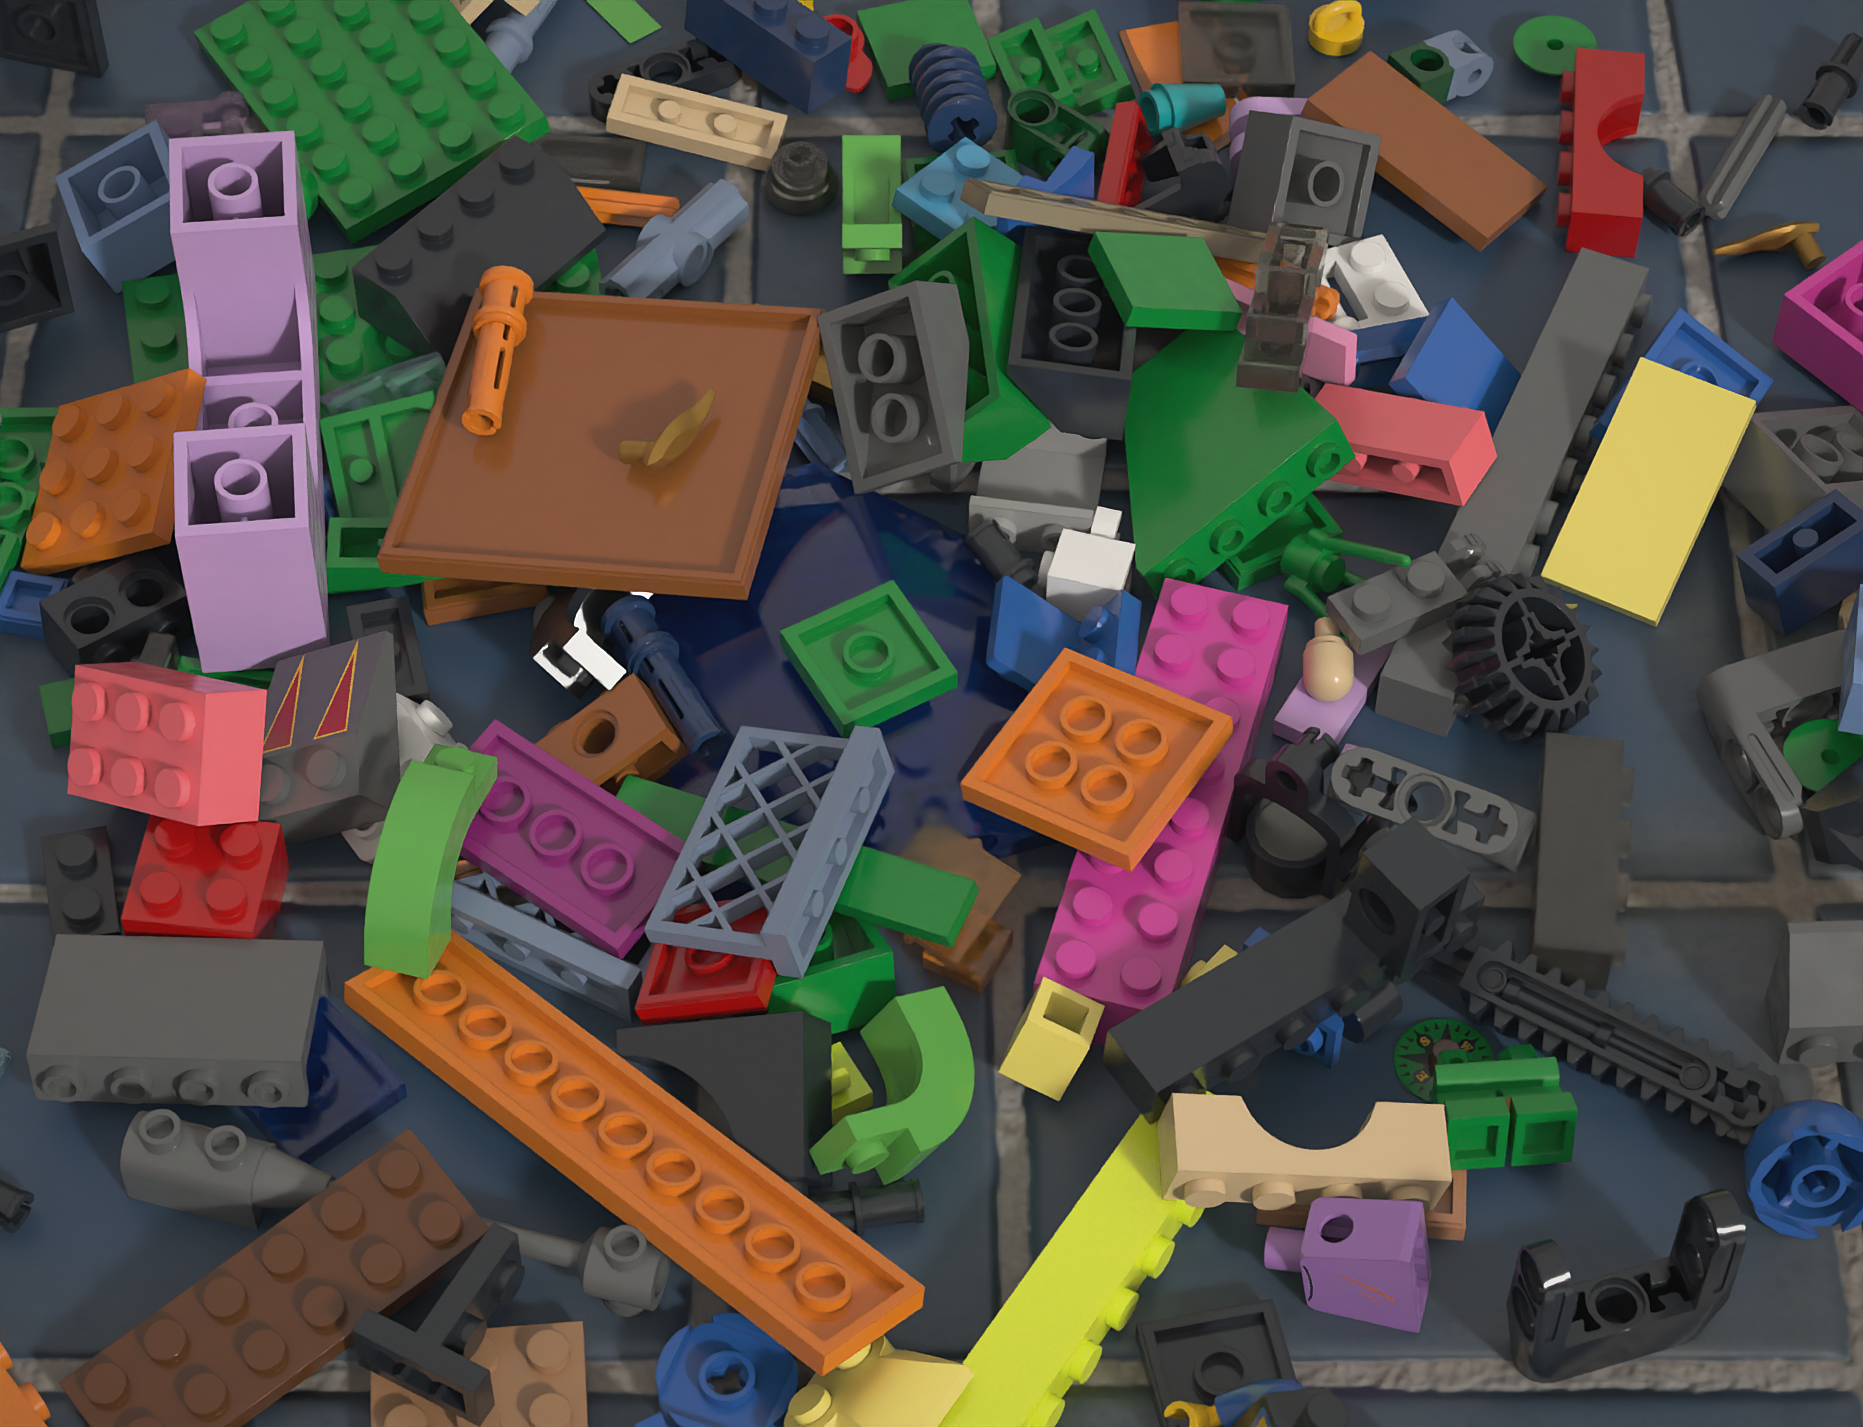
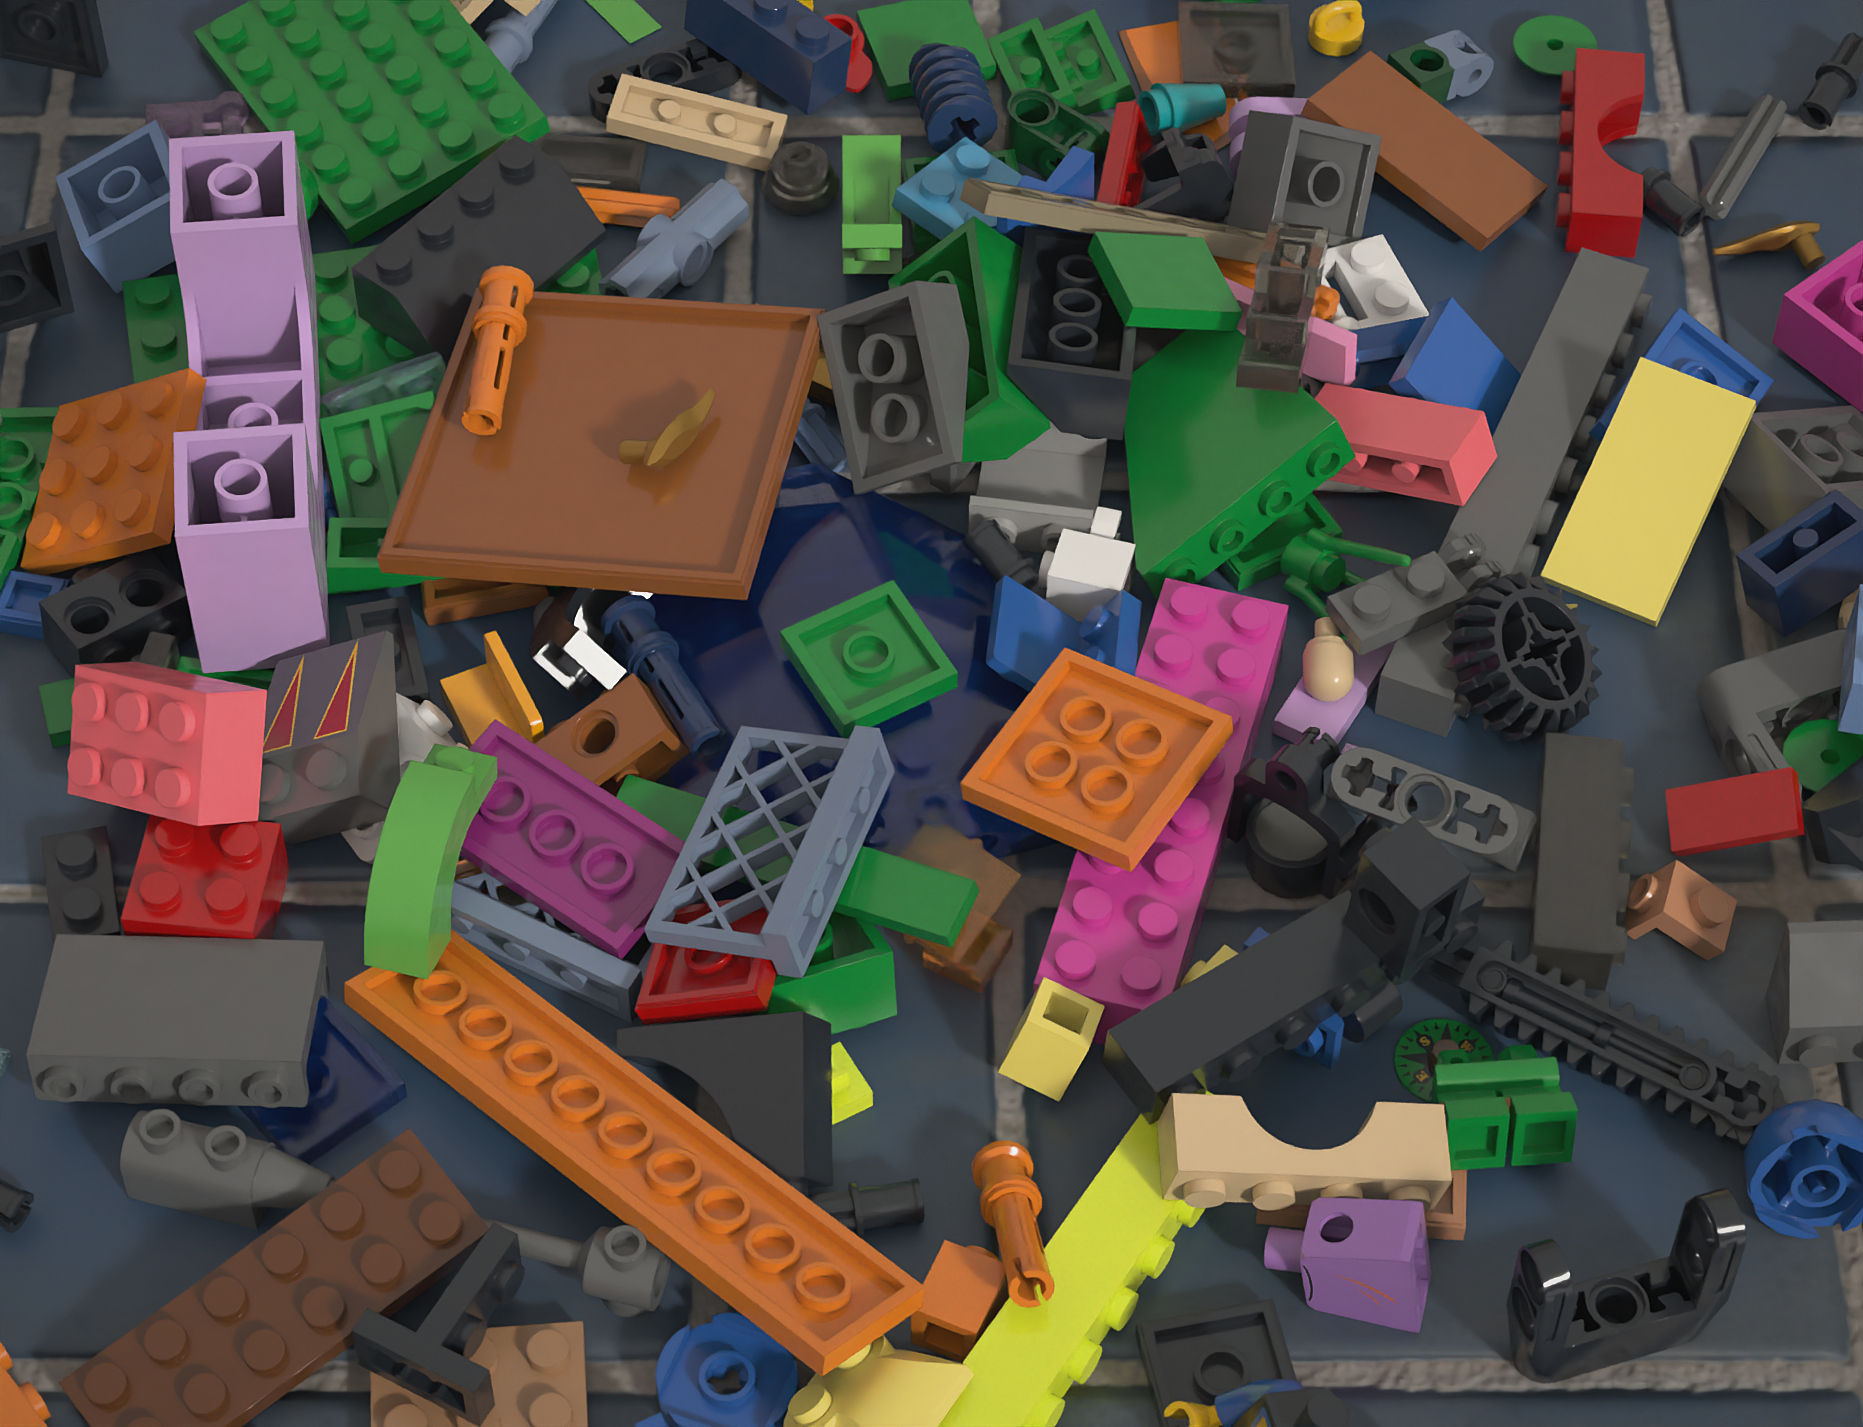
(491, 694): none -> light orange panel
(927, 1084): bright green arch -> none
(960, 1300): none -> orange brick
(1011, 1206): none -> orange pin
(1681, 907): none -> nougat bracket
(1734, 812): none -> red tile

